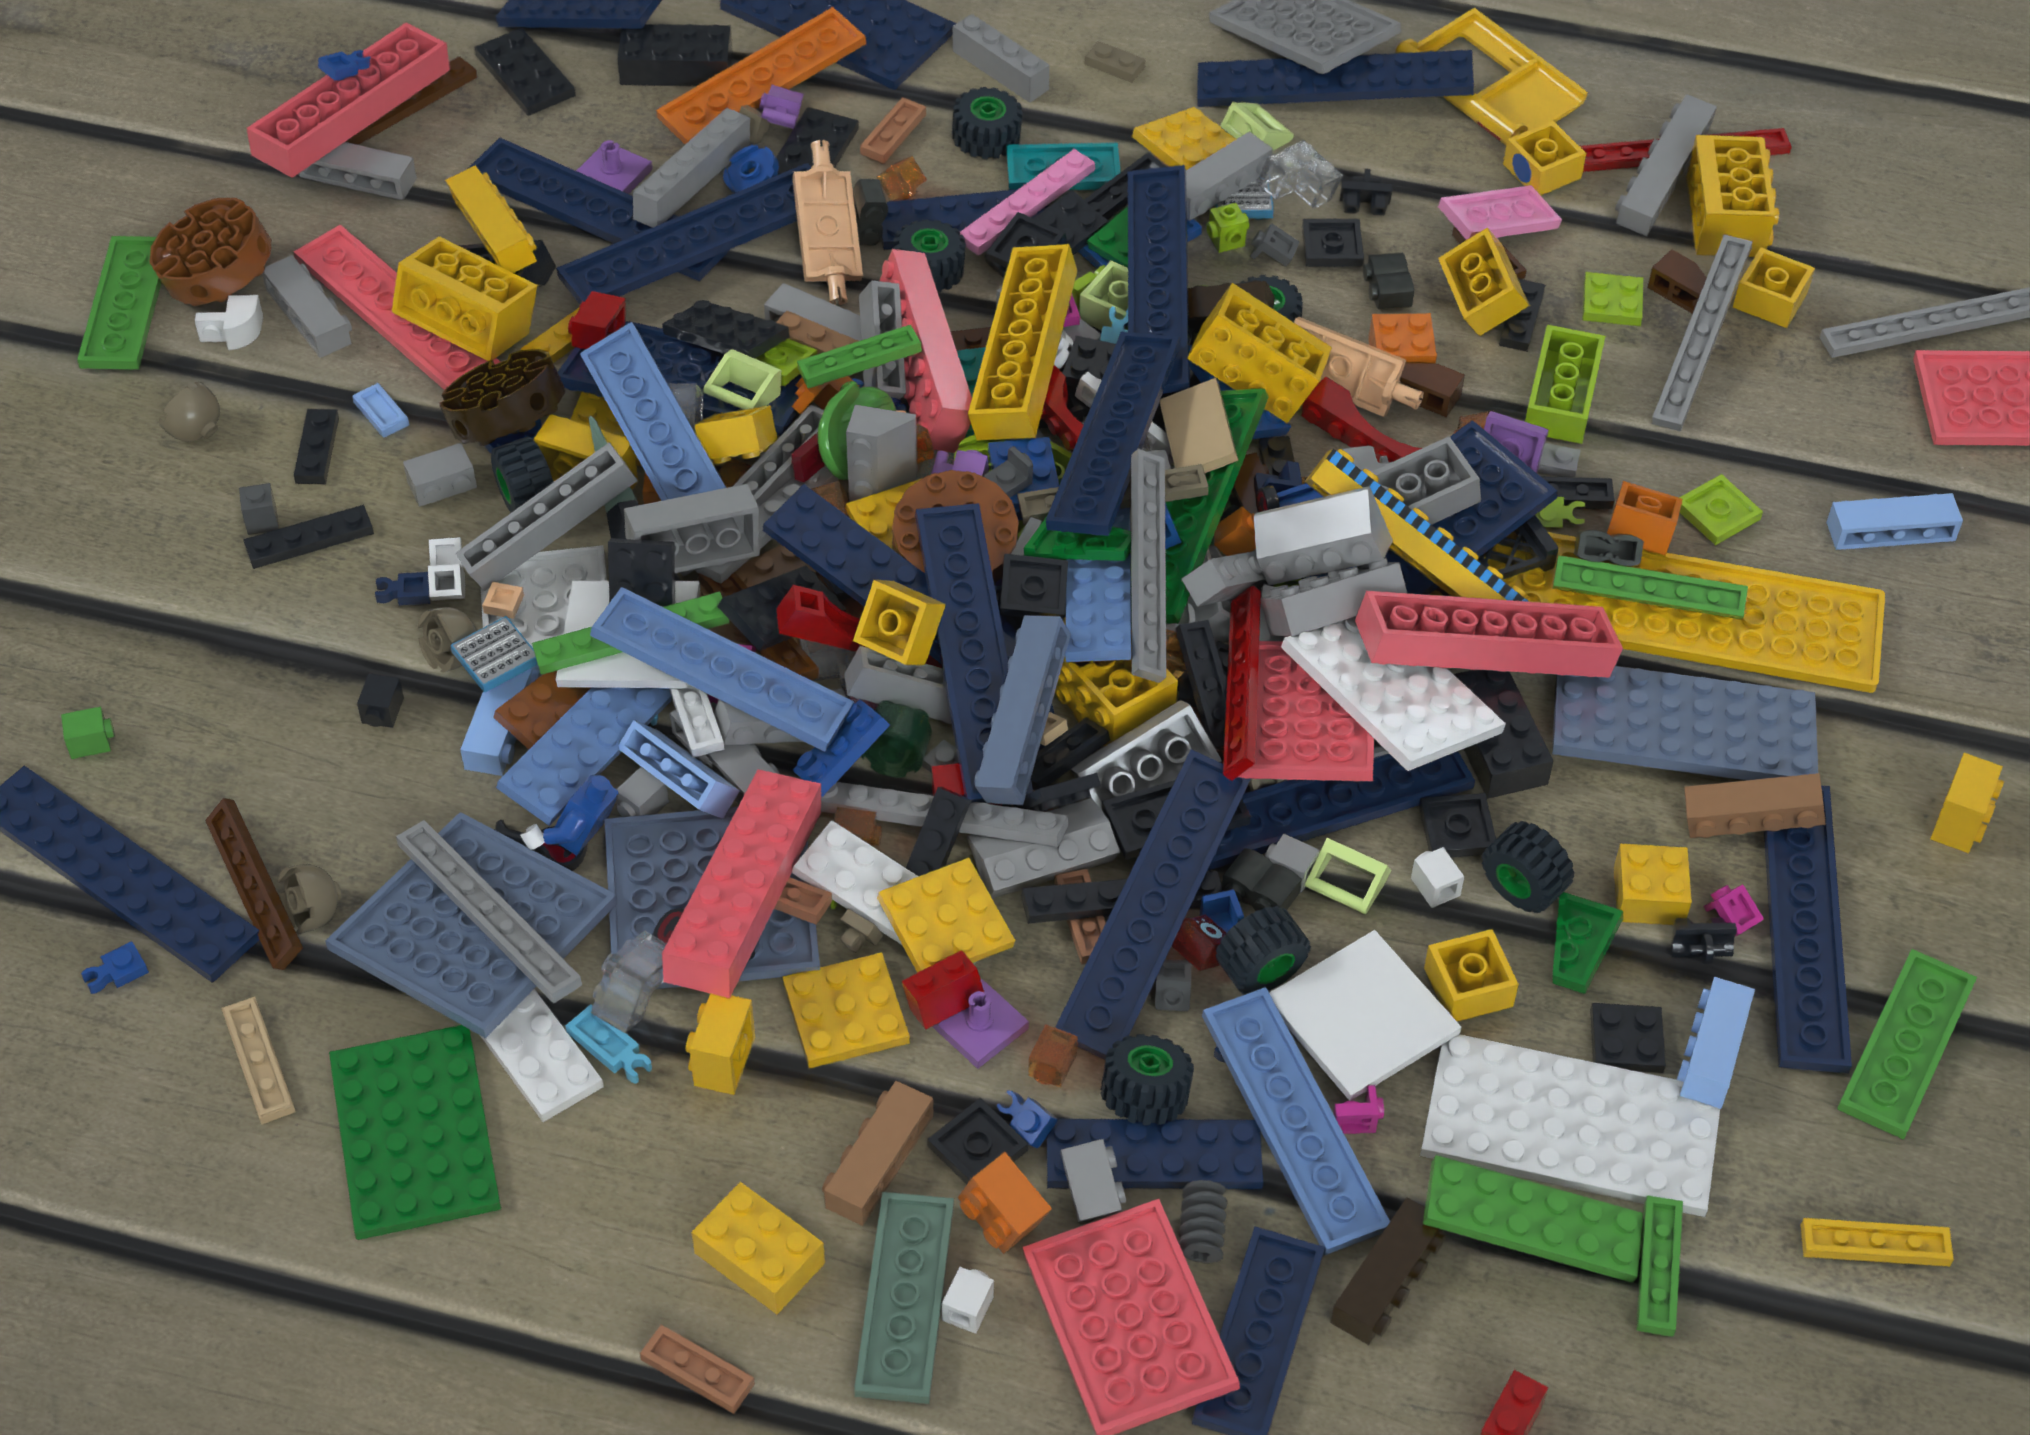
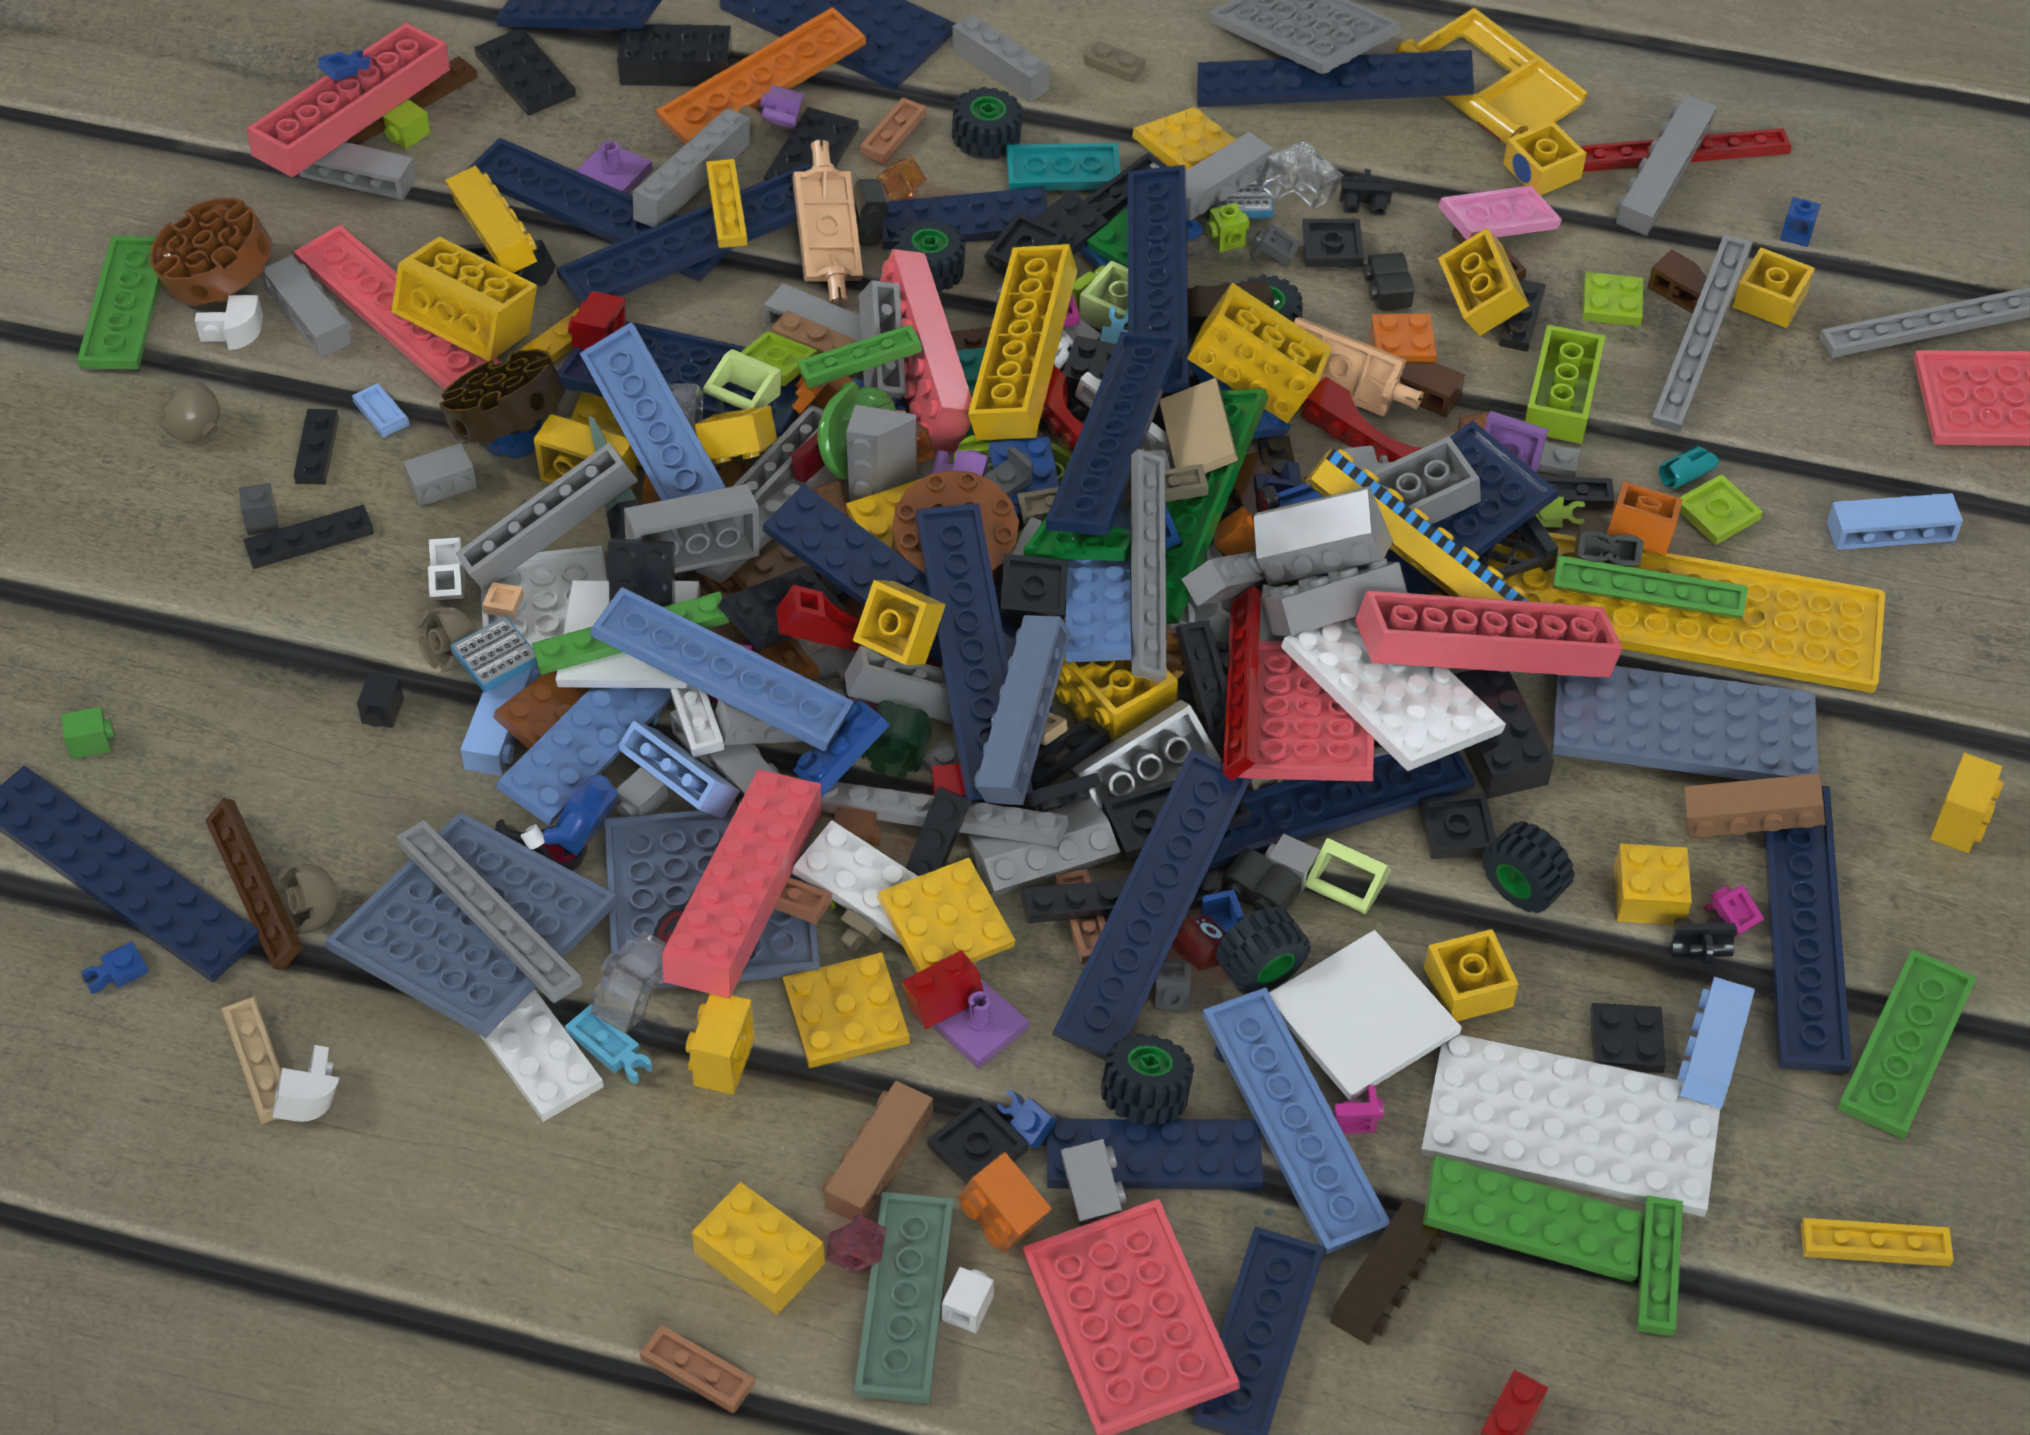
(306, 1094): none -> white brick
(406, 124): none -> lime brick
(408, 589): dark blue plate -> none
(413, 1132): green plate -> none
(520, 471): black wheel -> none
(725, 329): black plate -> none
(726, 203): none -> yellow plate
(750, 157): blue plate -> none
(856, 1244): none -> clear pink brick
(1028, 199): bright pink plate -> none
(1052, 1056): clear orange brick -> none
(1202, 1221): dark grey piece -> none
(1253, 118): yellowish green tile -> none
(1437, 877): white brick -> none
(1582, 940): green wing -> none
(1687, 467): none -> teal arm
(1731, 192): yellow brick -> none
(1800, 221): none -> blue brick

